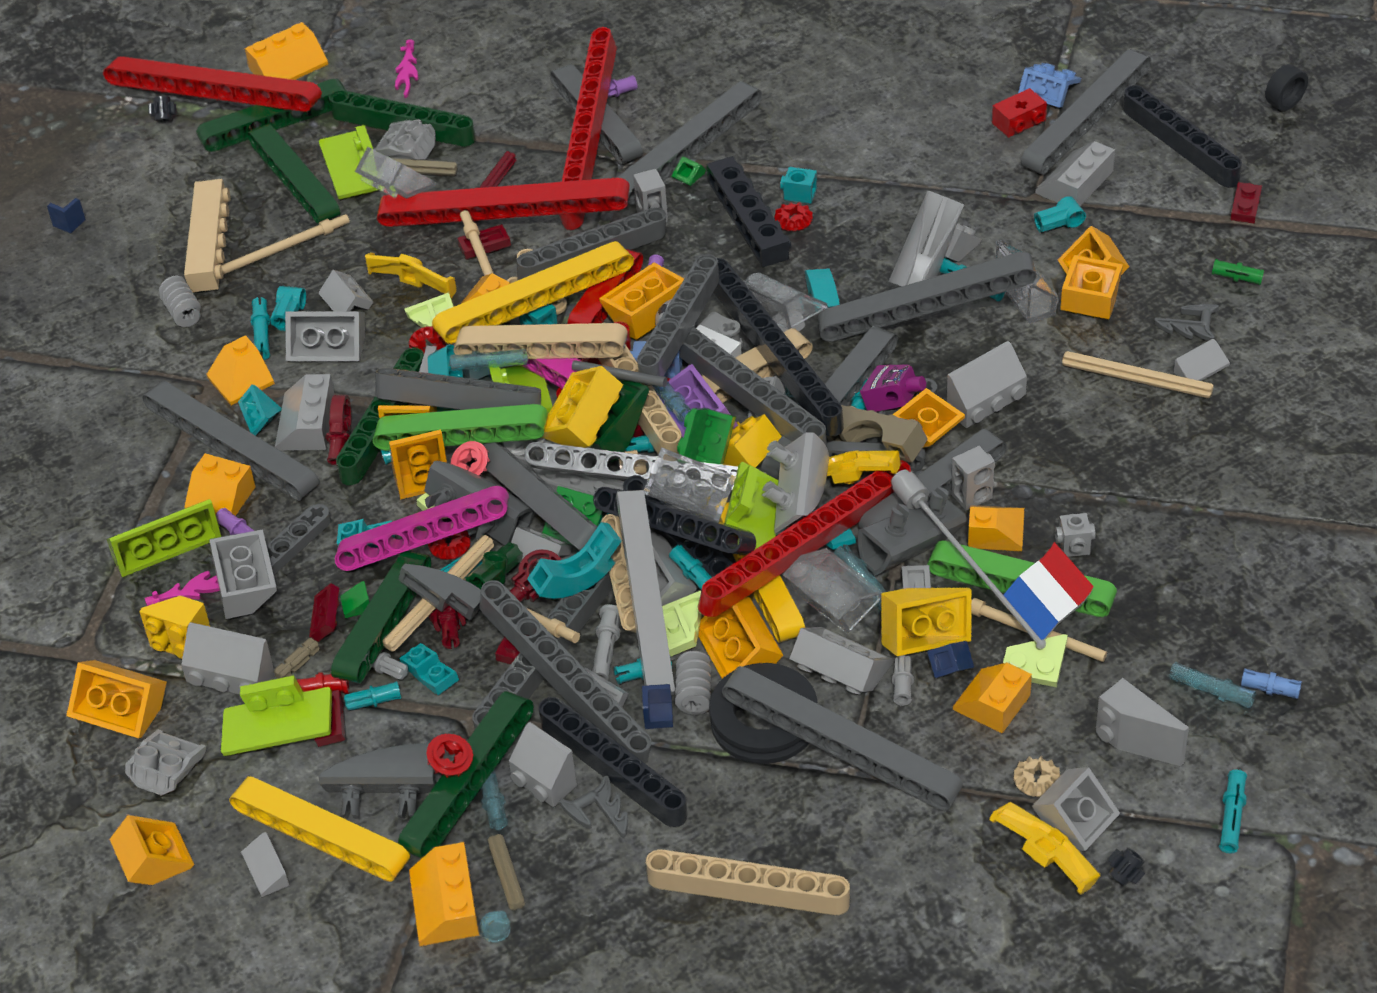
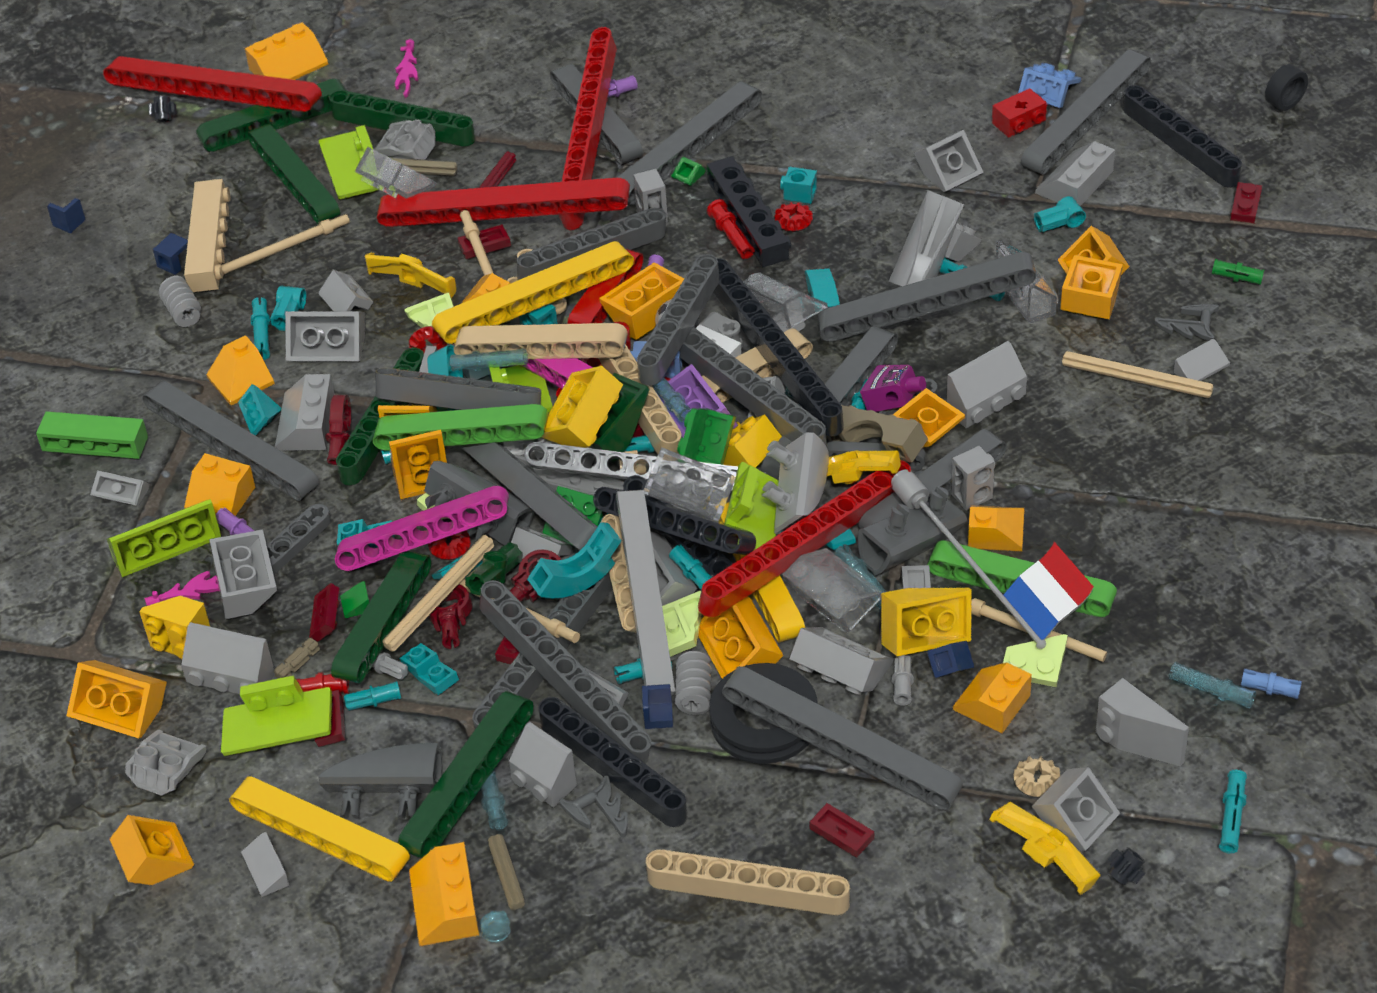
(92, 435): none -> bright green brick
(119, 488): none -> light grey slope
(167, 253): none -> dark blue panel
(442, 589): dark grey slope -> none
(454, 745): red gear -> none
(471, 450): coral gear -> none
(607, 634): light grey pin -> none
(624, 374): dark grey bar -> none
(726, 222): none -> red pin
(841, 830): none -> dark red plate
(949, 161): none -> light grey slope
(1075, 534): light grey brick -> none

